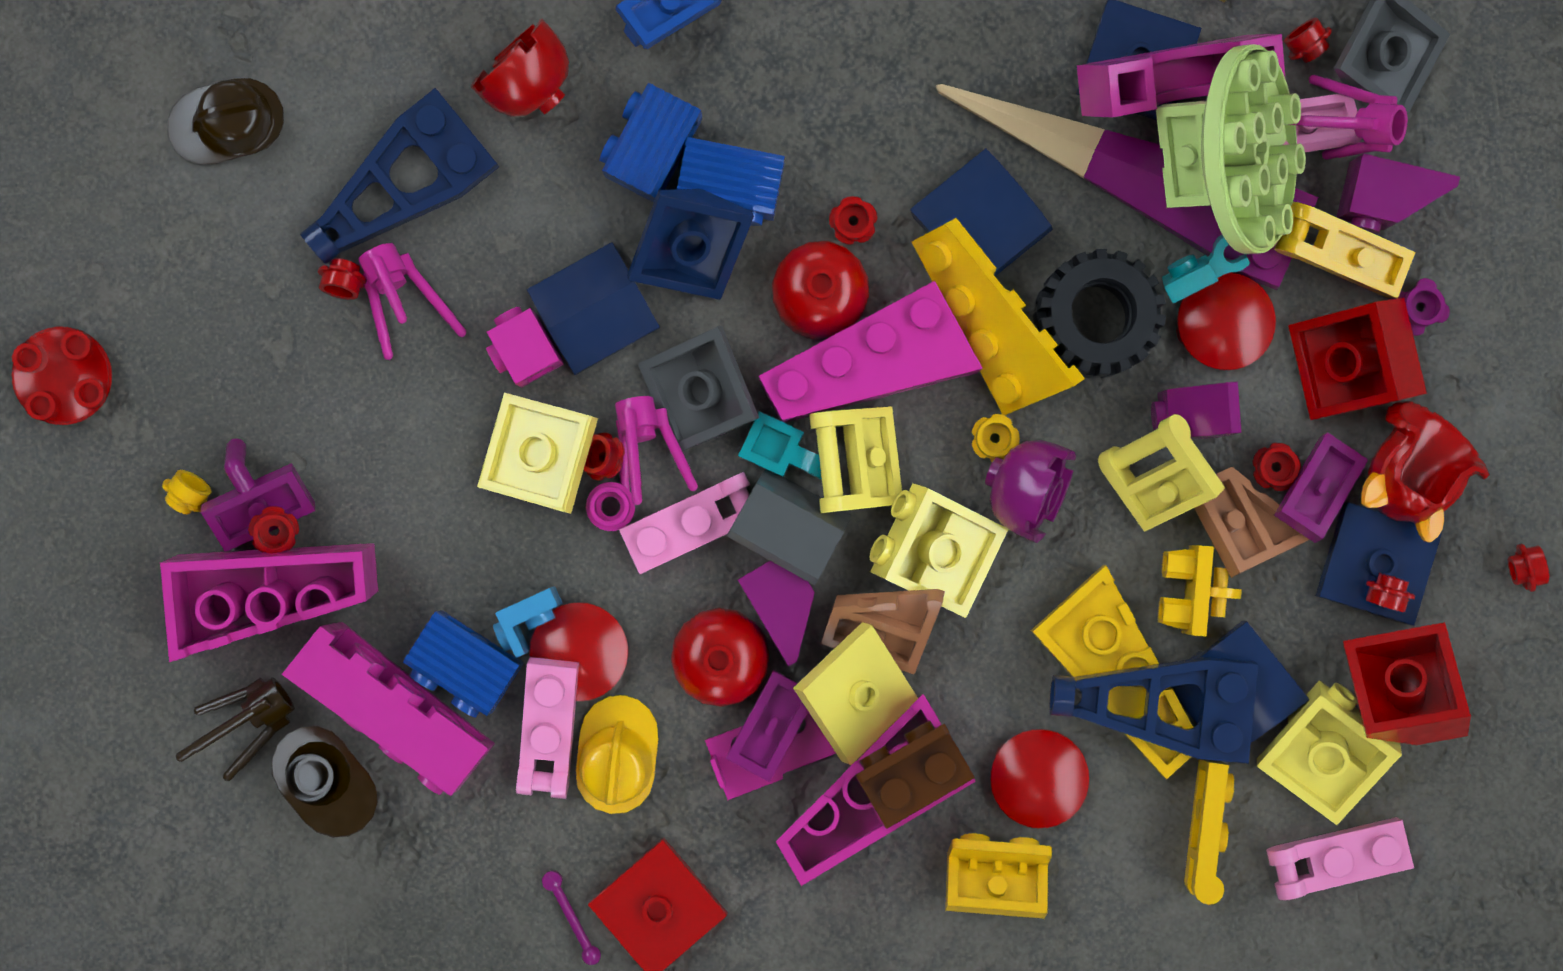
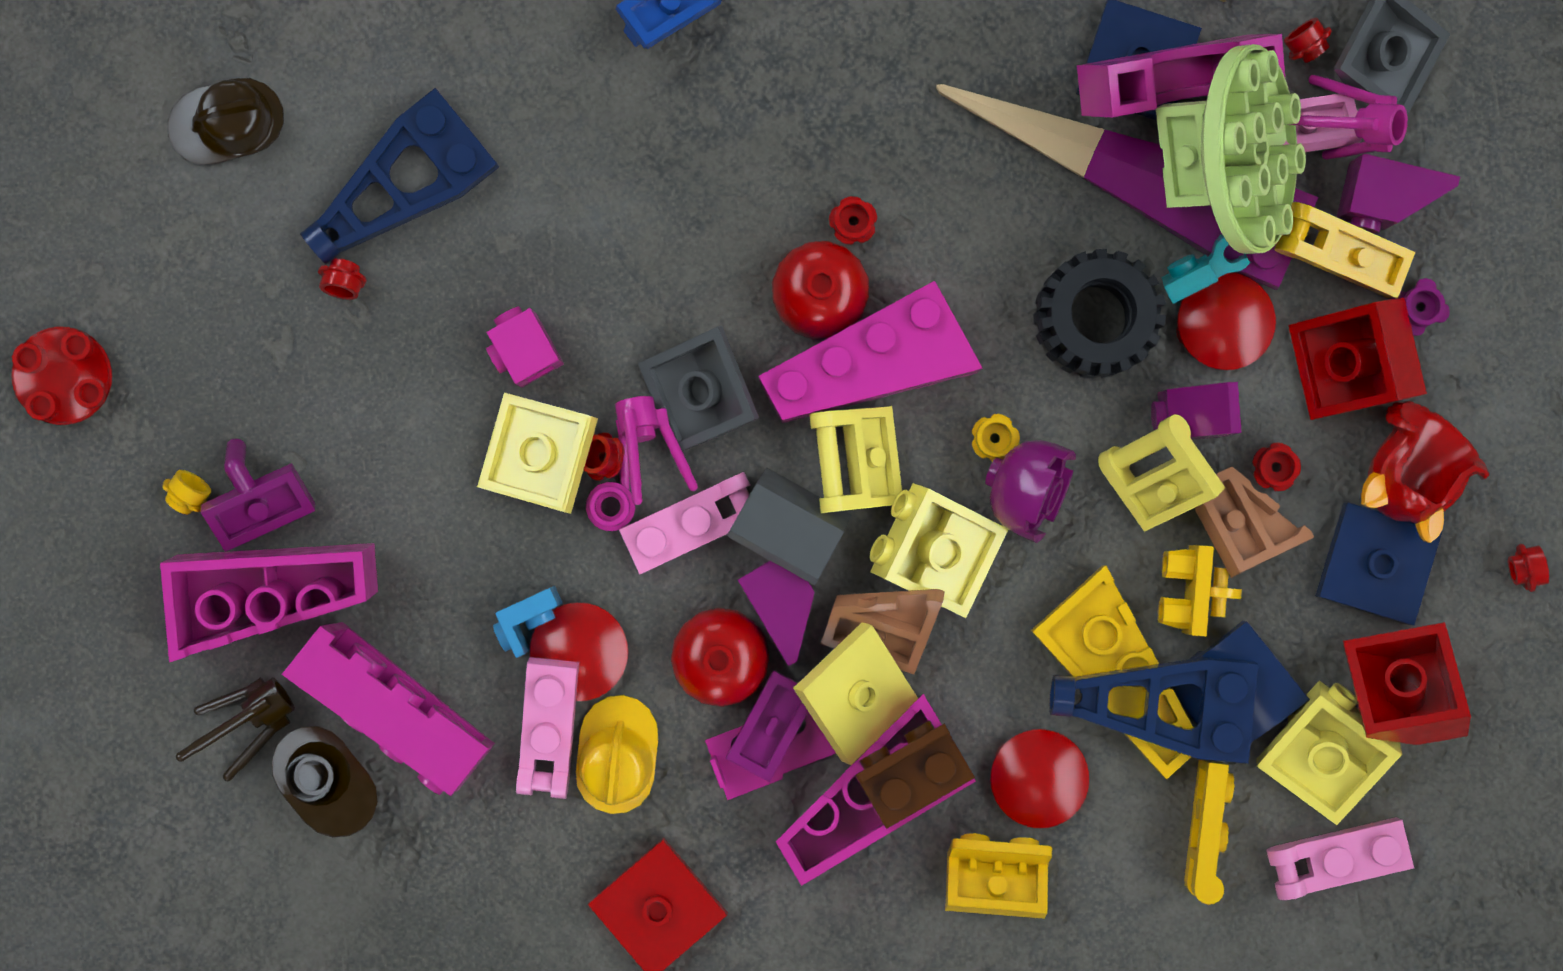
(264, 540): red plate -> none
(385, 274): dark pink plant -> none
(462, 664): blue brick -> none
(526, 73): red cylinder -> none
(552, 882): magenta hinge -> none
(593, 309): dark blue slope -> none
(650, 142): blue brick -> none
(690, 242): dark blue slope -> none
(734, 174): blue brick -> none
(776, 447): teal plate -> none
(988, 207): dark blue slope -> none
(1014, 355): yellow wing -> none
(1321, 487): magenta plate -> none
(1389, 592): red plate -> none

